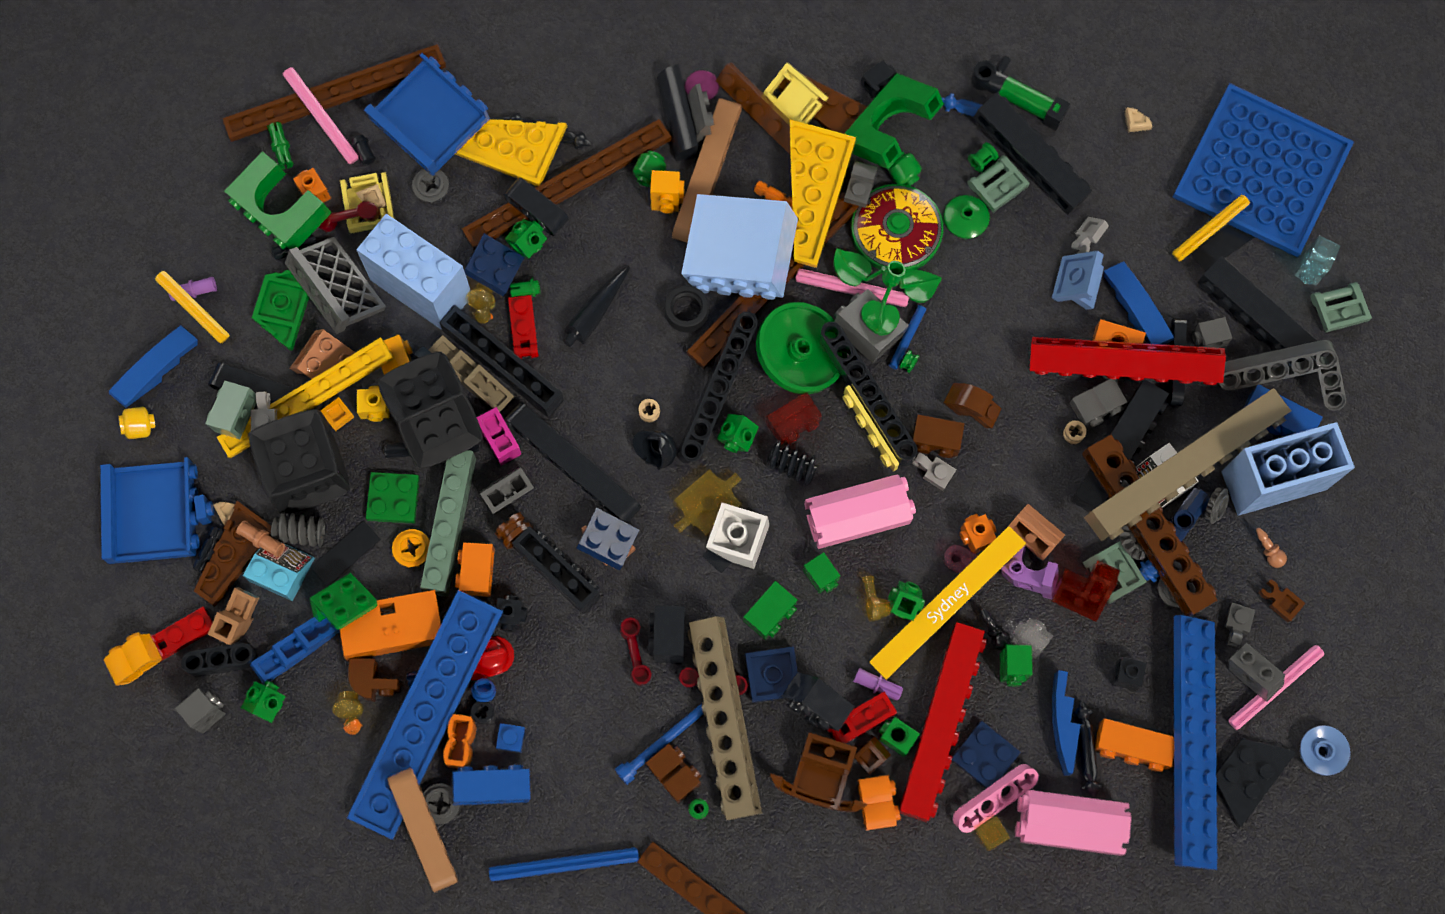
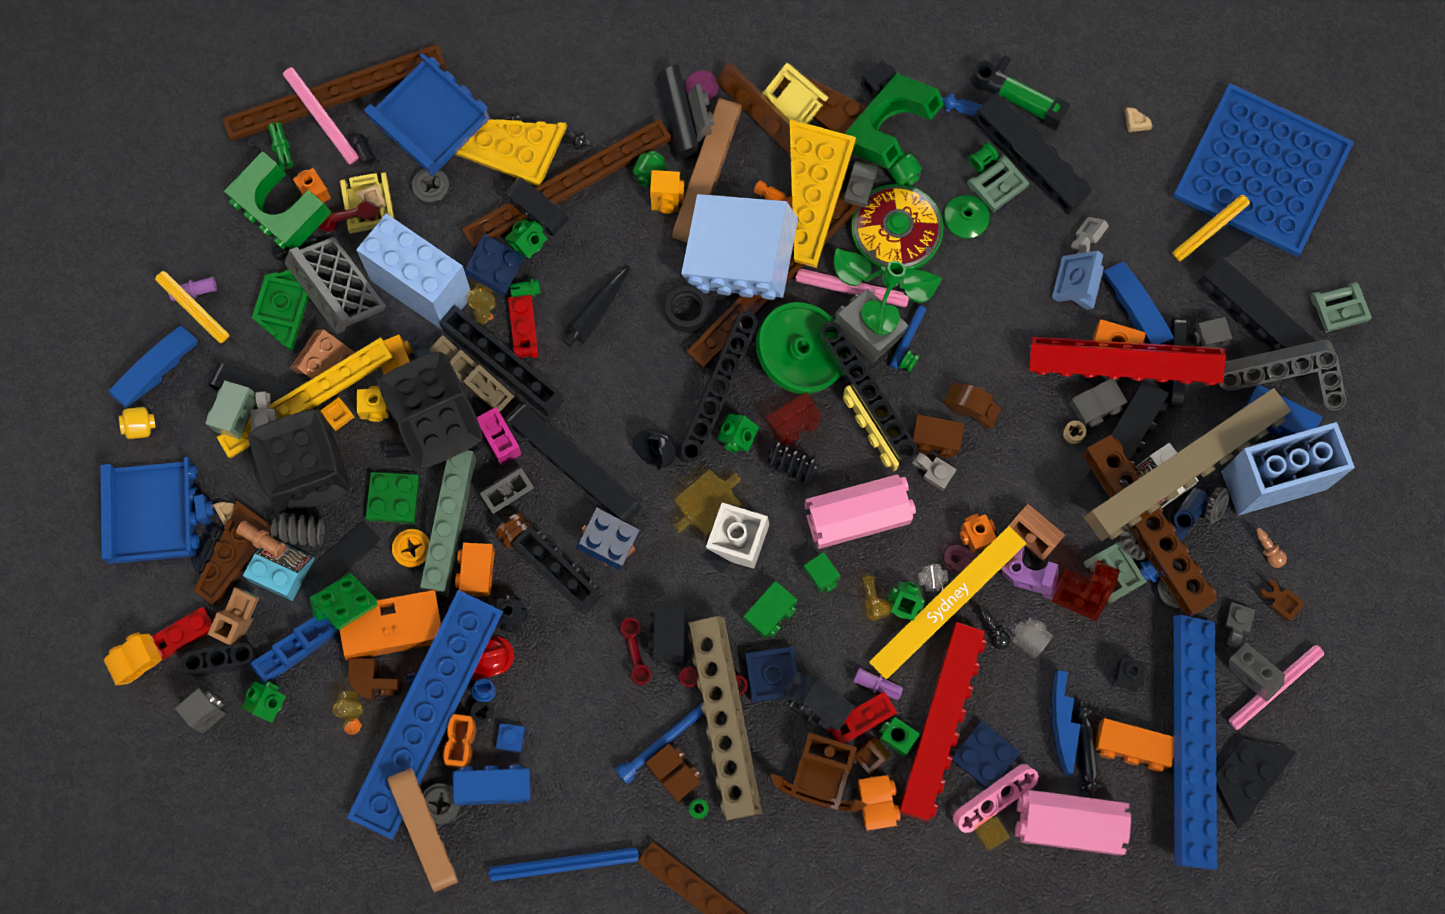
(656, 412): tan bush -> none
(933, 578): none -> clear gear
(1015, 664): green brick -> none
(1317, 261): clear light blue brick -> none
(1336, 750): medium blue dish -> none

